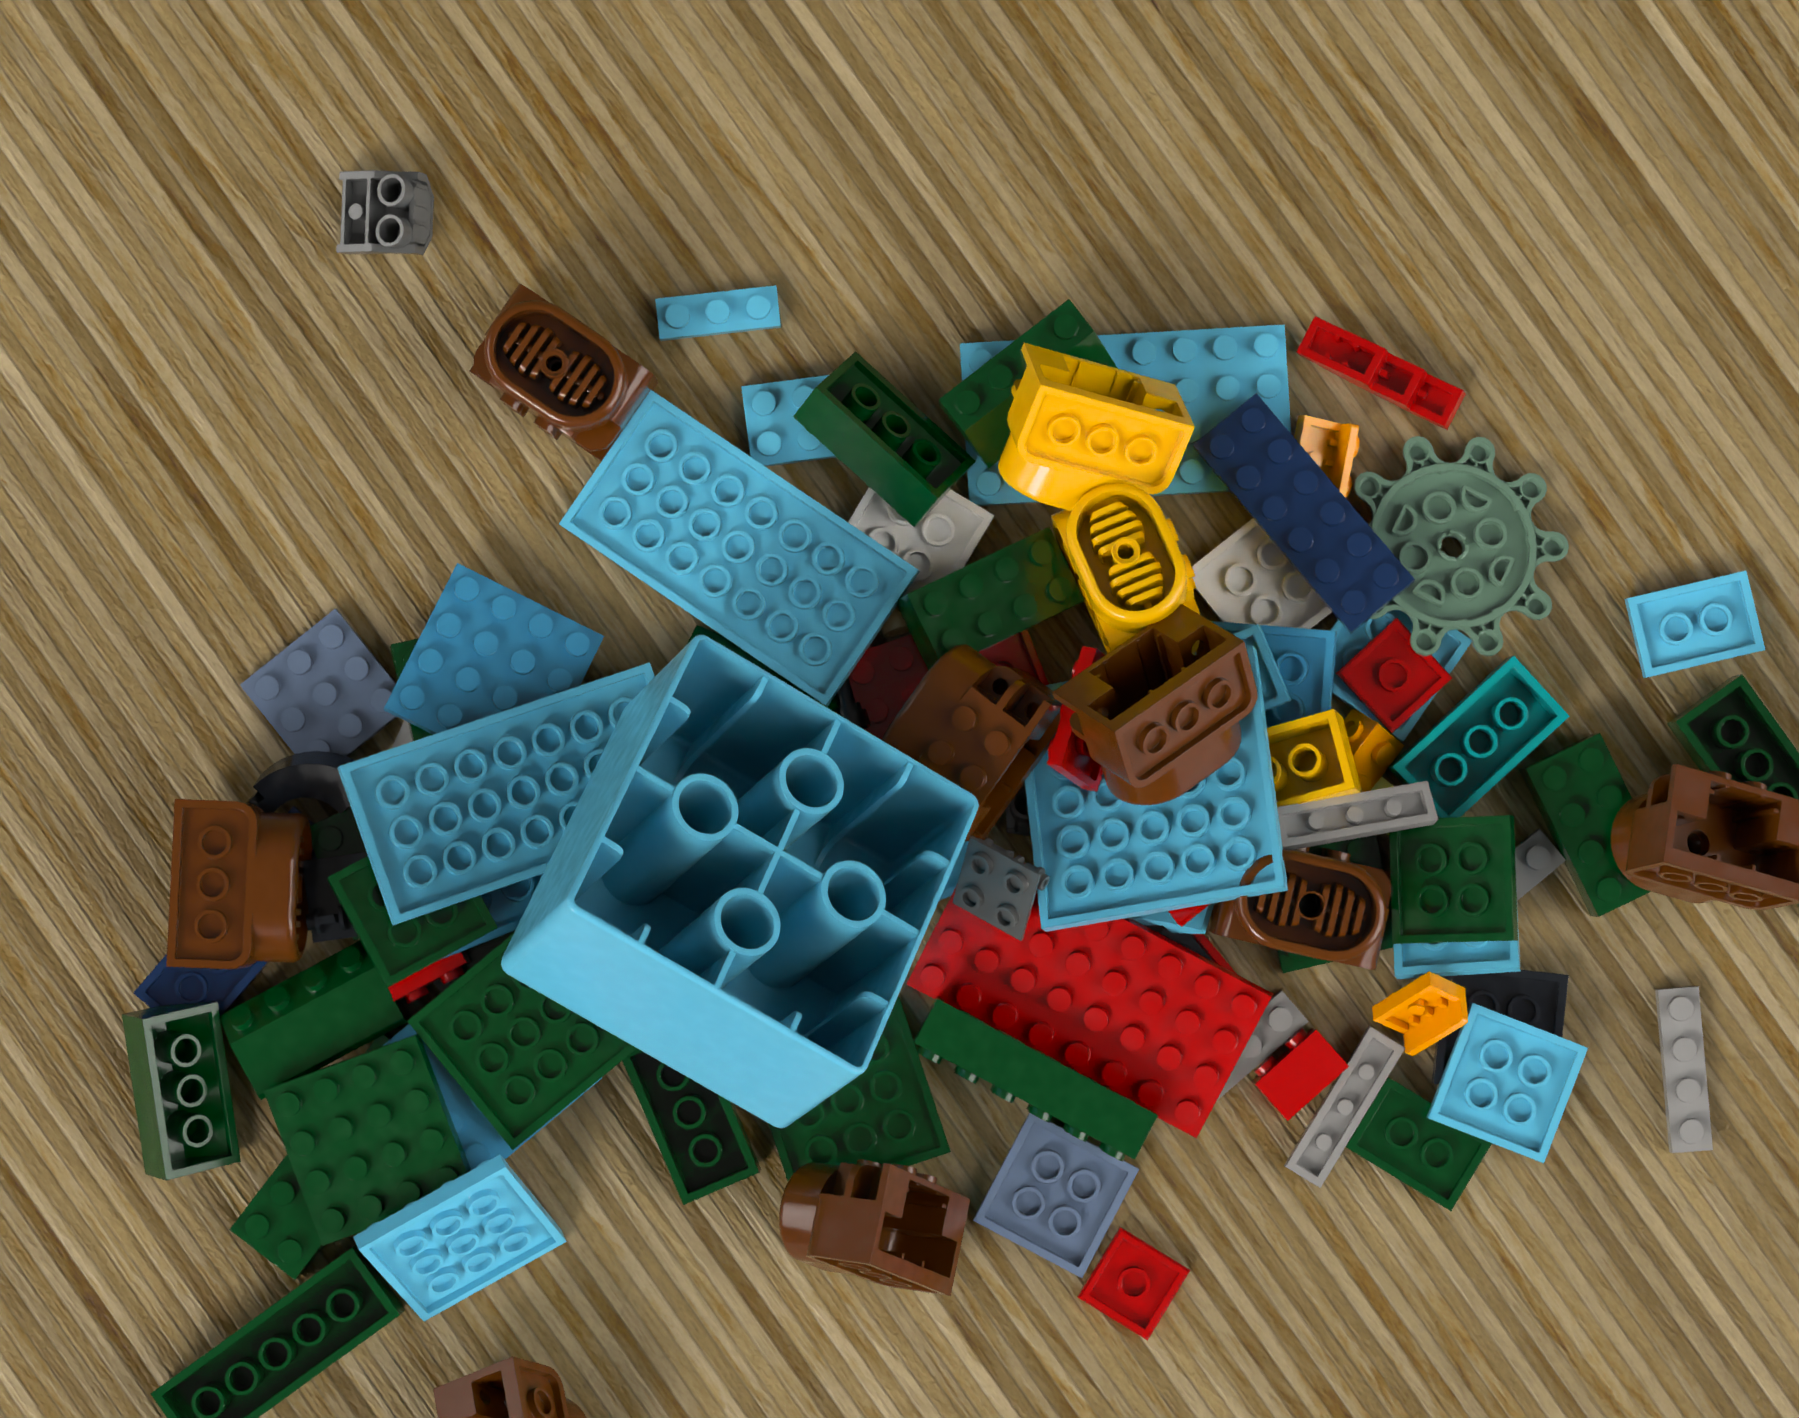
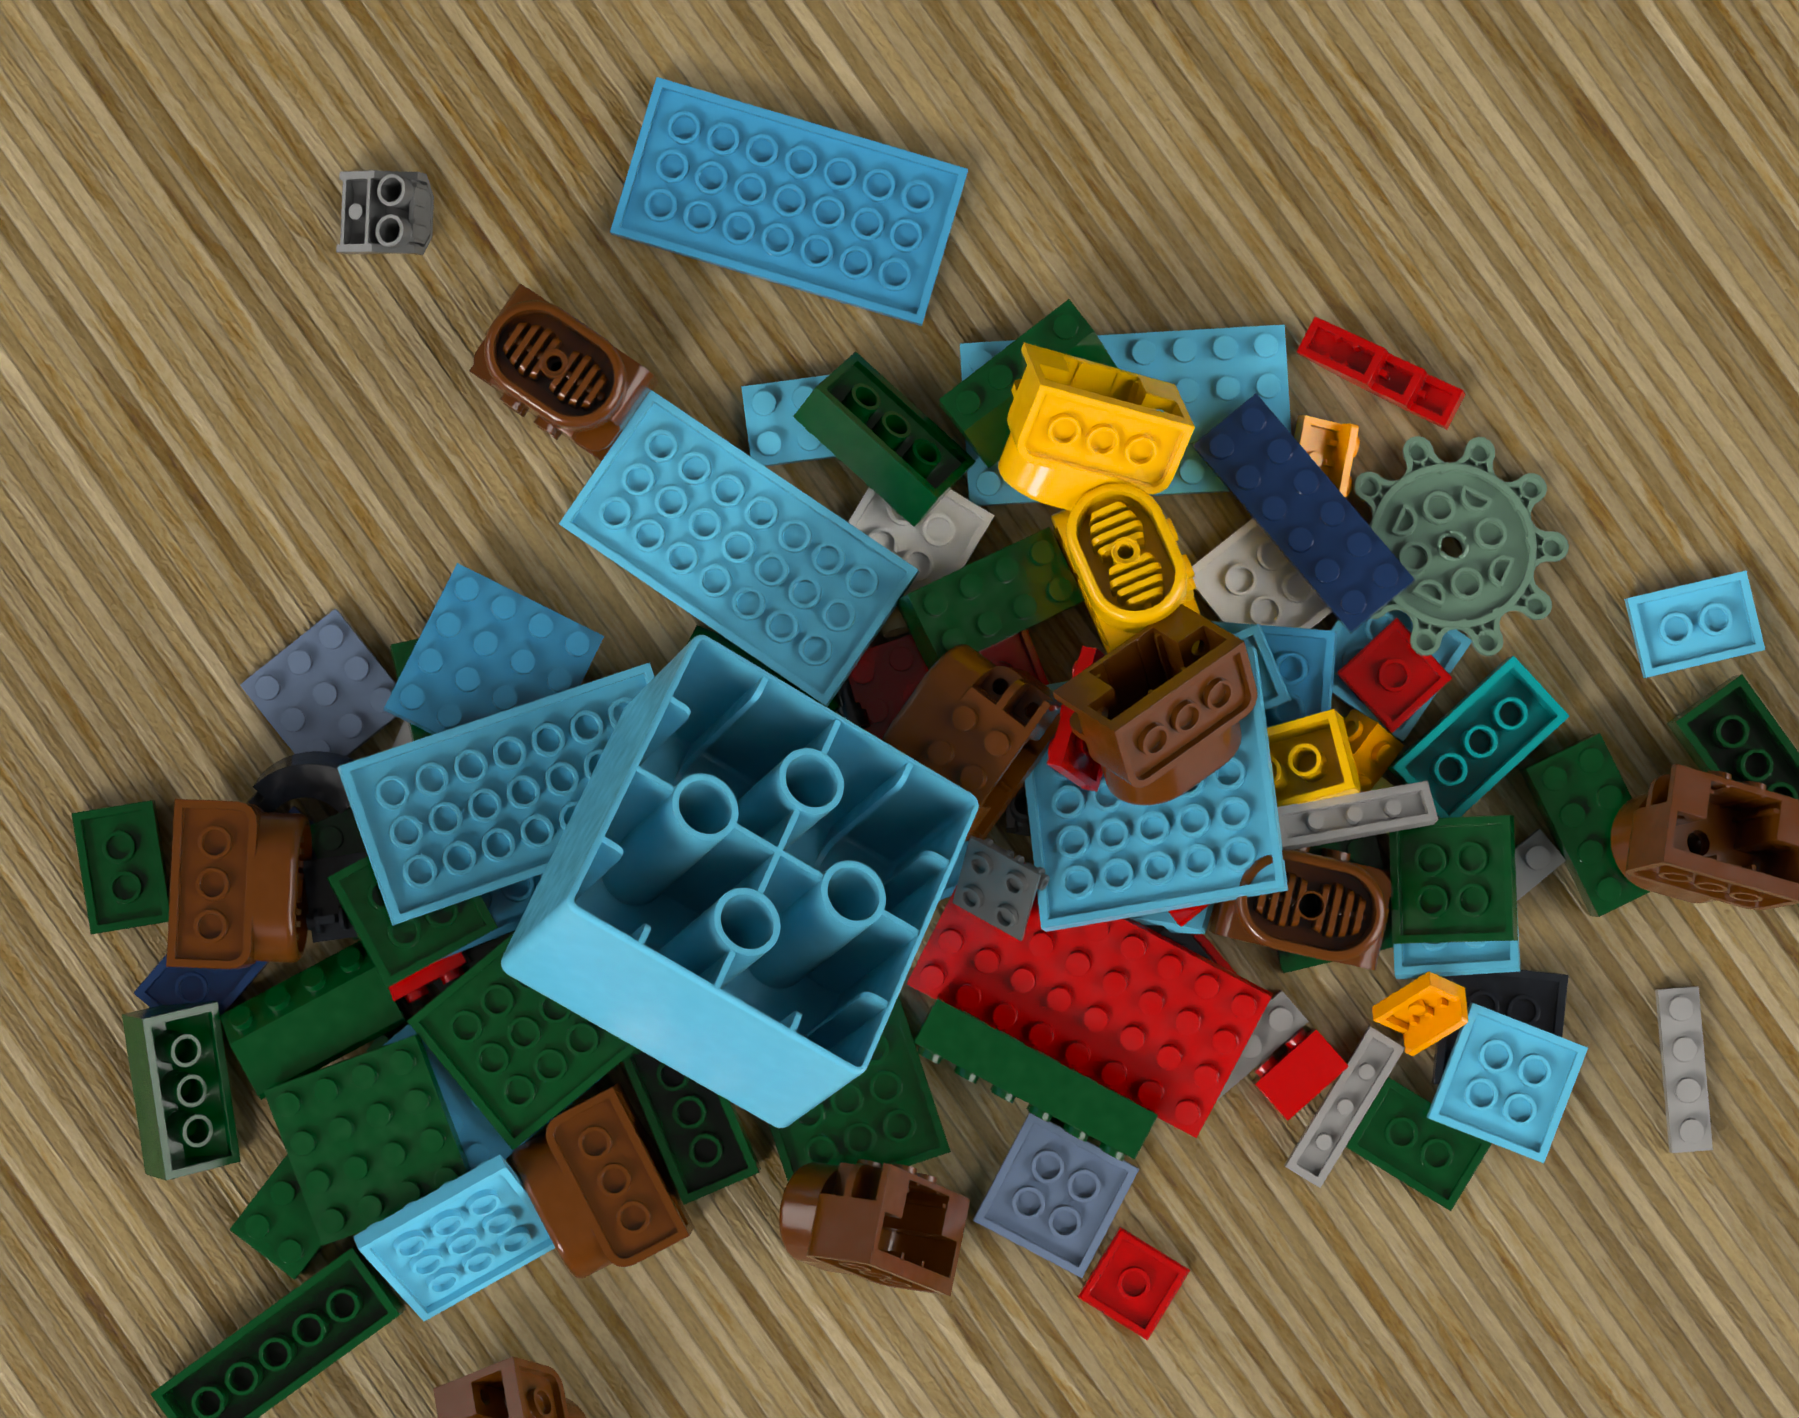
(122, 866): none -> dark green plate
(601, 1186): none -> reddish brown brick
(718, 313): medium azure plate -> none
(789, 201): none -> dark azure plate

